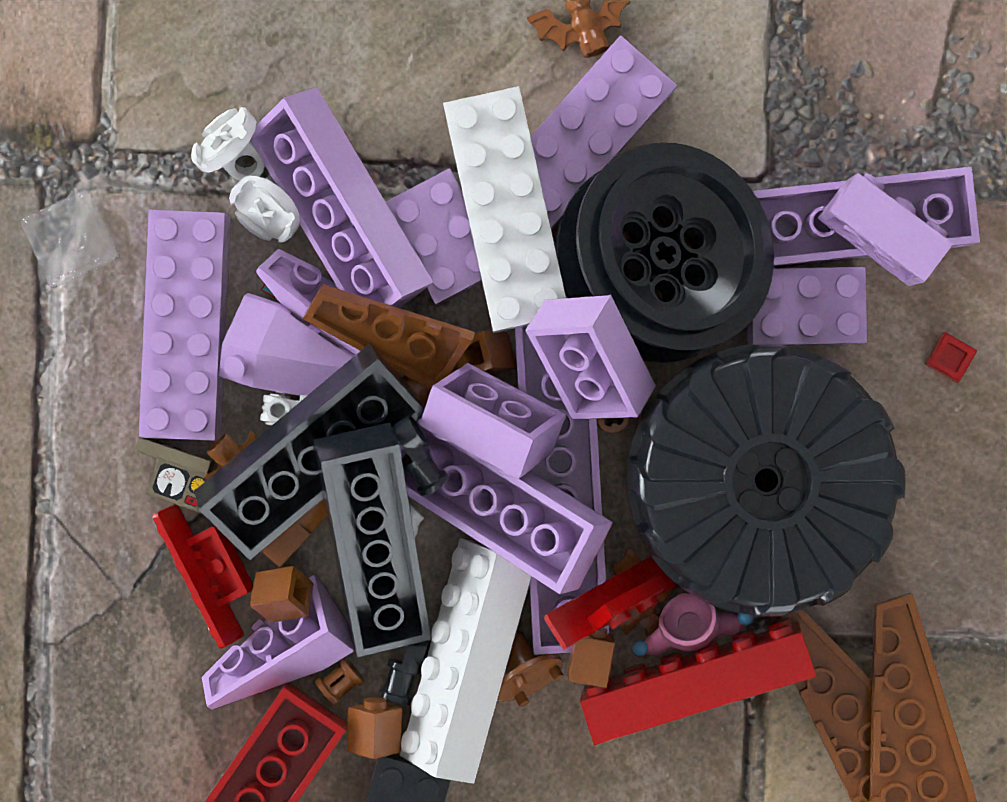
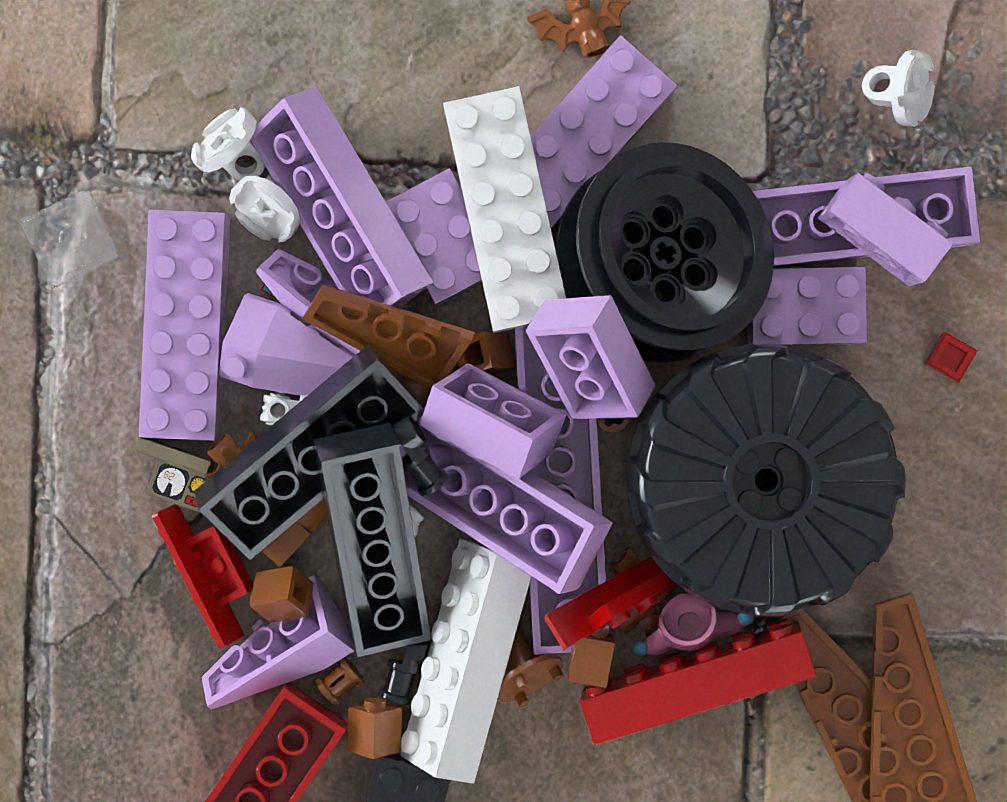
(909, 88): none -> white tile

